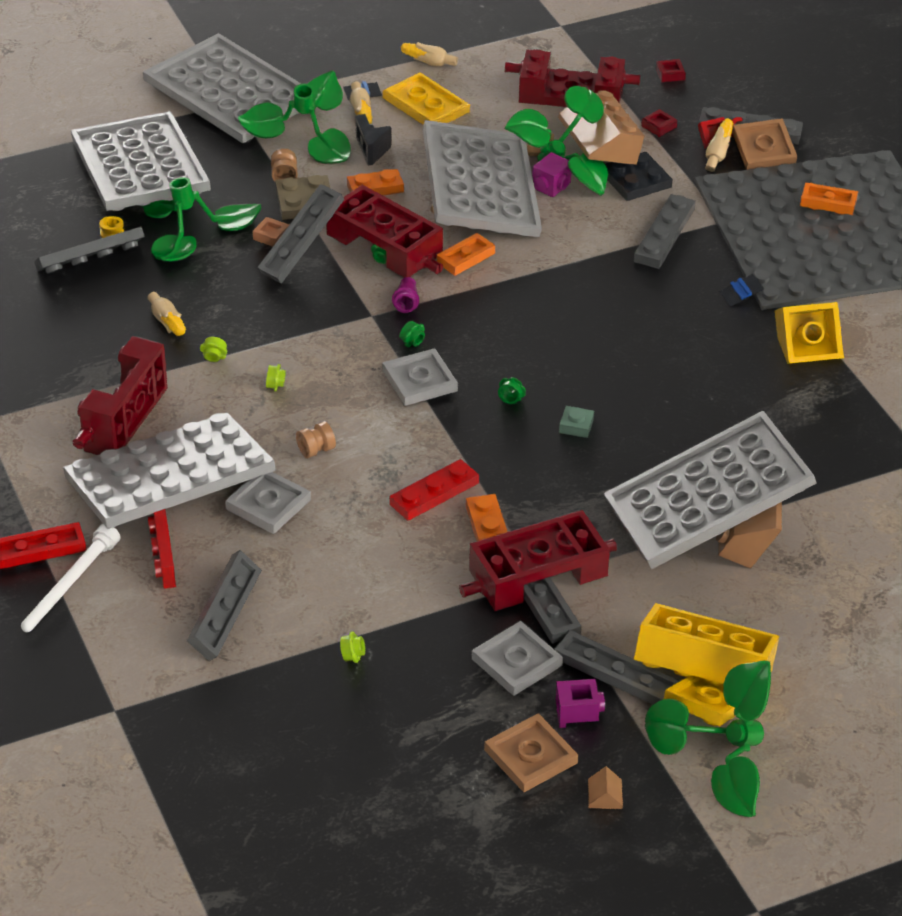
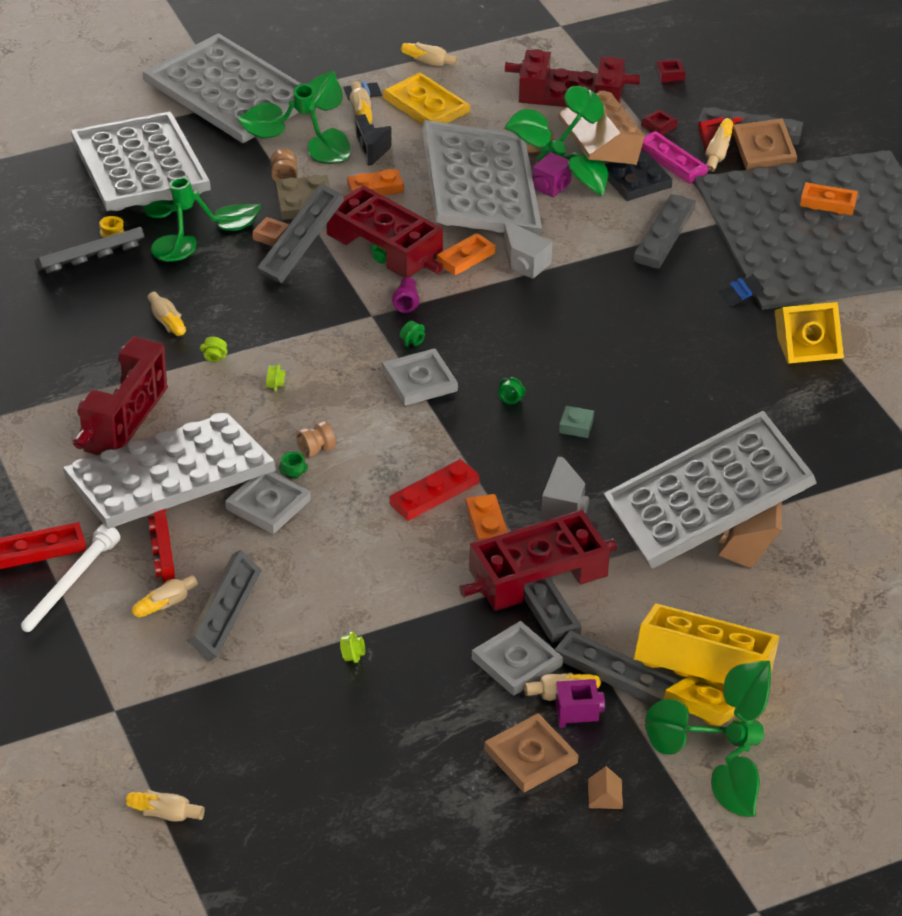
(164, 805): none -> tan piece
(168, 594): none -> tan piece
(293, 465): none -> green plate
(526, 250): none -> light grey slope
(547, 685): none -> tan piece
(563, 492): none -> light grey slope
(673, 157): none -> dark pink tile

